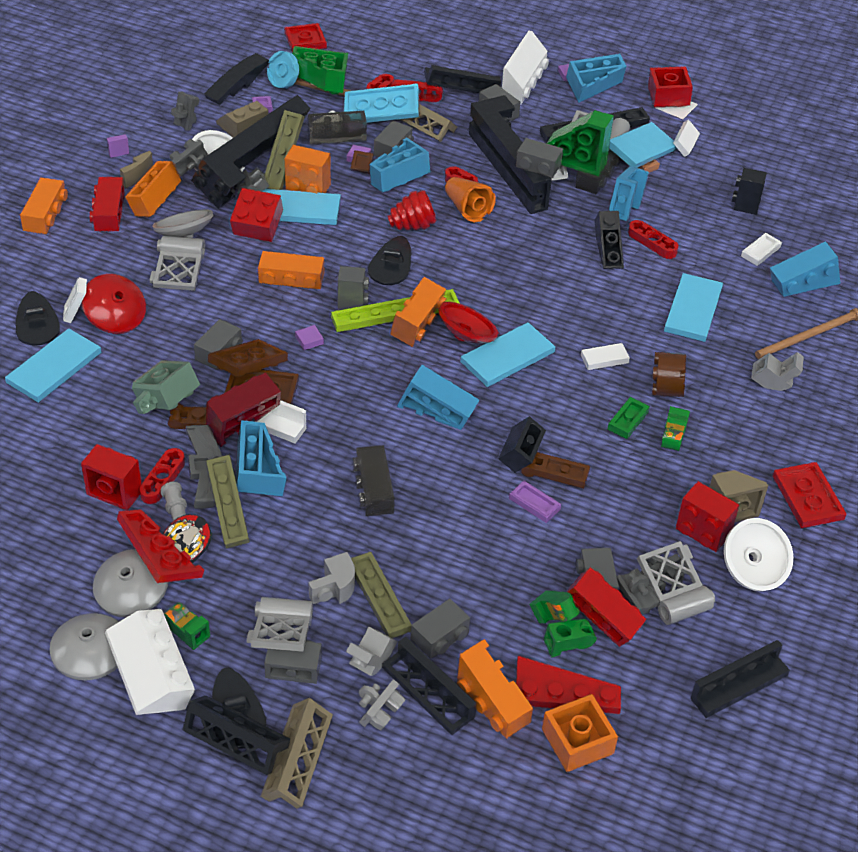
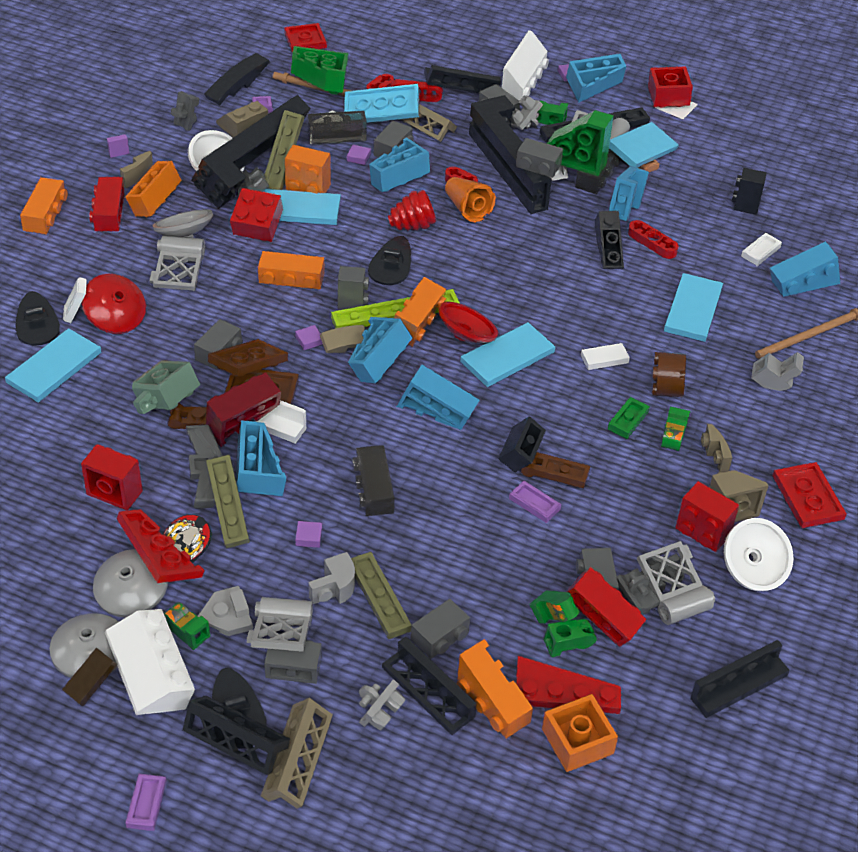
(89, 677): none -> dark brown tile
(146, 802): none -> medium lavender tile
(162, 466): red beam -> none
(175, 503): light grey pin -> none
(190, 158): dark grey hips -> none
(228, 612): none -> light grey plate
(283, 69): medium azure tile -> none
(308, 534): none -> medium lavender tile
(342, 338): none -> dark tan slope
(361, 161): reddish brown tile -> none
(371, 651): light grey brick -> none
(379, 348): none -> dark azure wedge
(528, 115): none -> light grey hips
(552, 113): none -> green leg
(686, 138): white tile -> none
(716, 447): none -> dark tan slope

